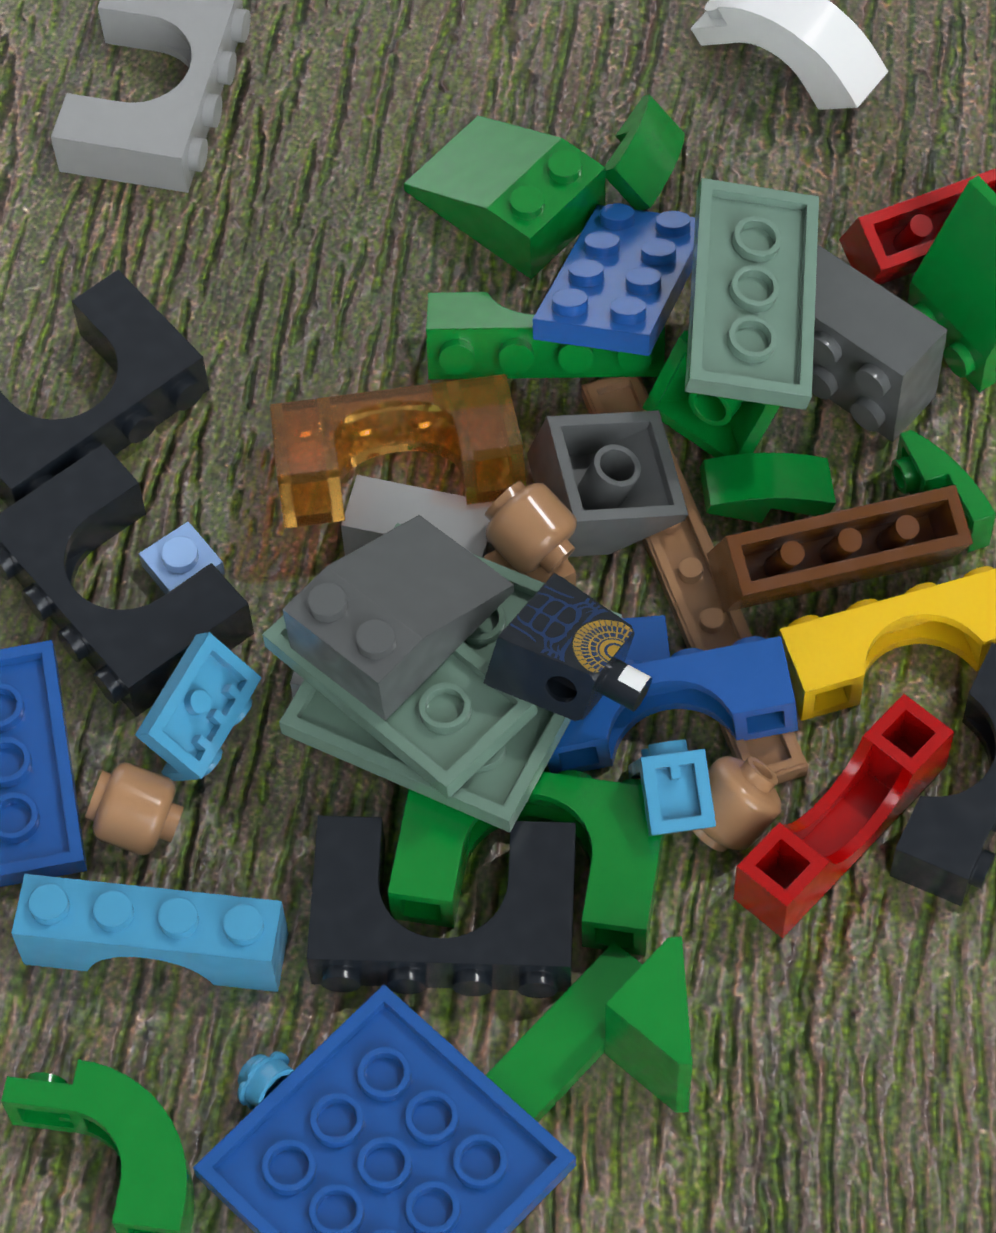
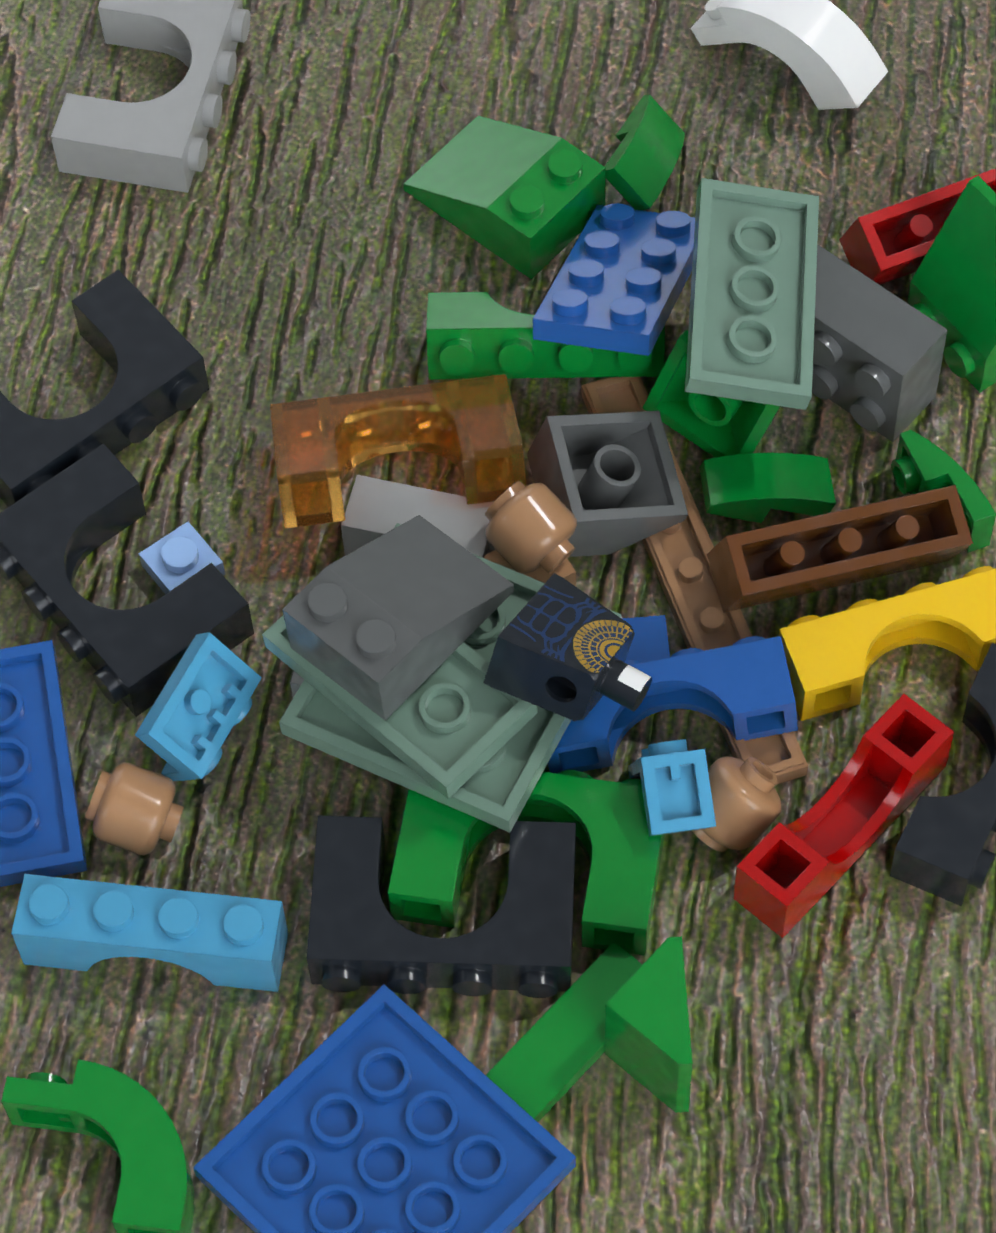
(261, 1076): dark azure plate -> none

